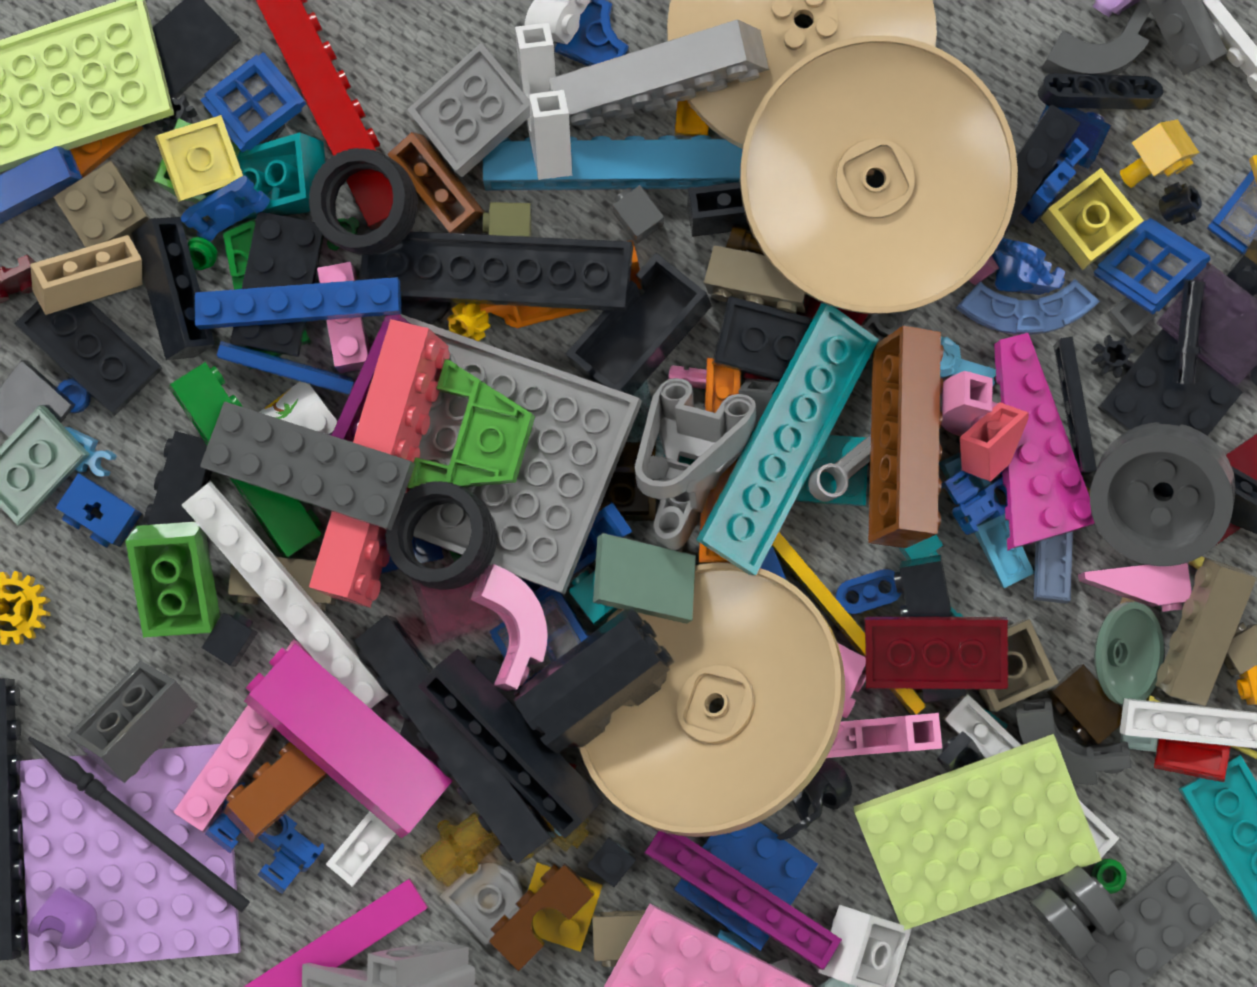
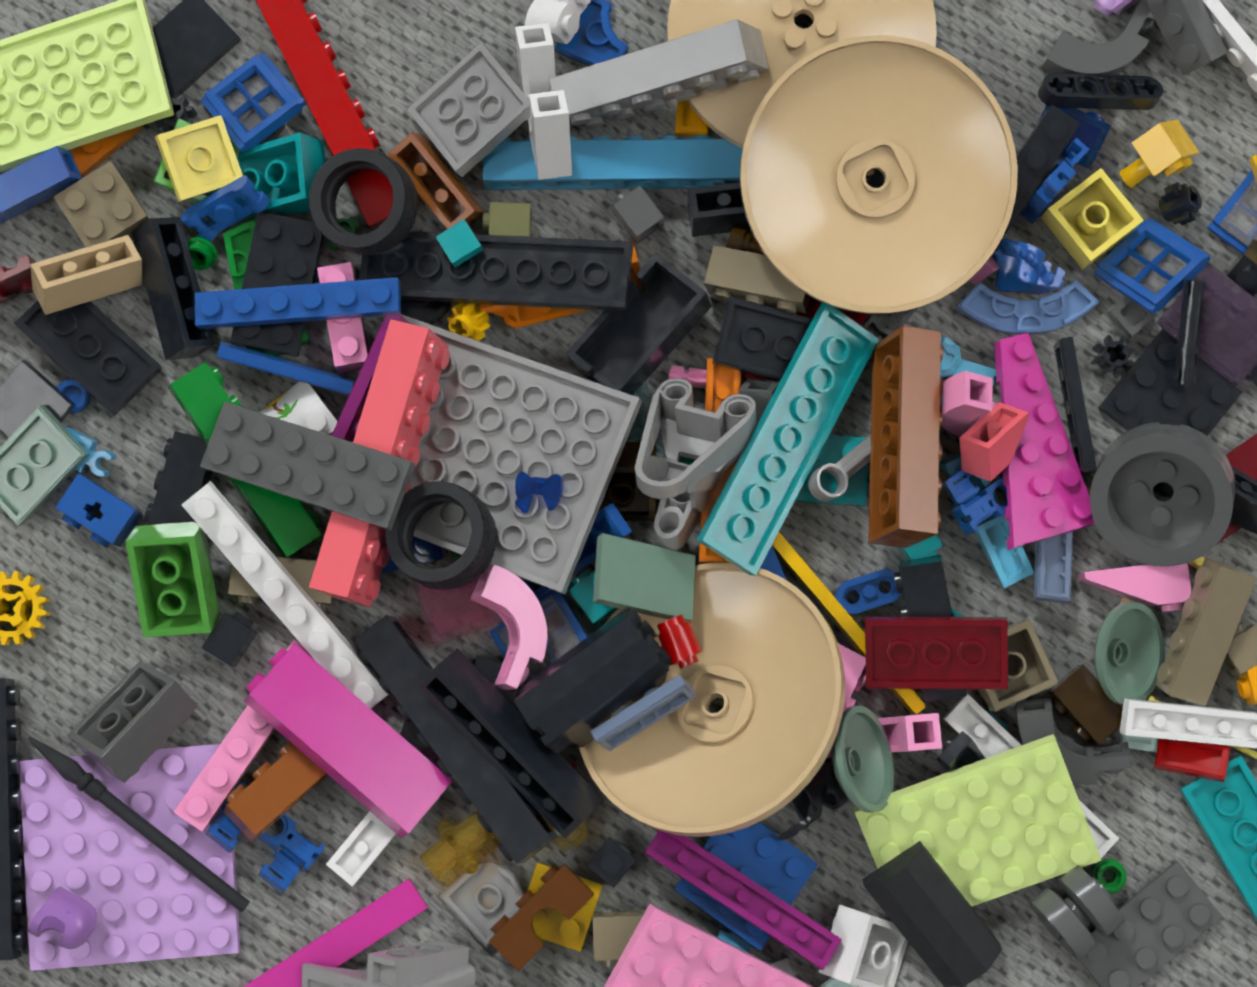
(459, 243): none -> teal tile
(489, 438): bright green wing -> none
(549, 487): none -> clear blue piece
(642, 714): none -> sand blue plate
(679, 641): none -> red brick
(863, 760): none -> sand green dish
(934, 916): none -> black piece

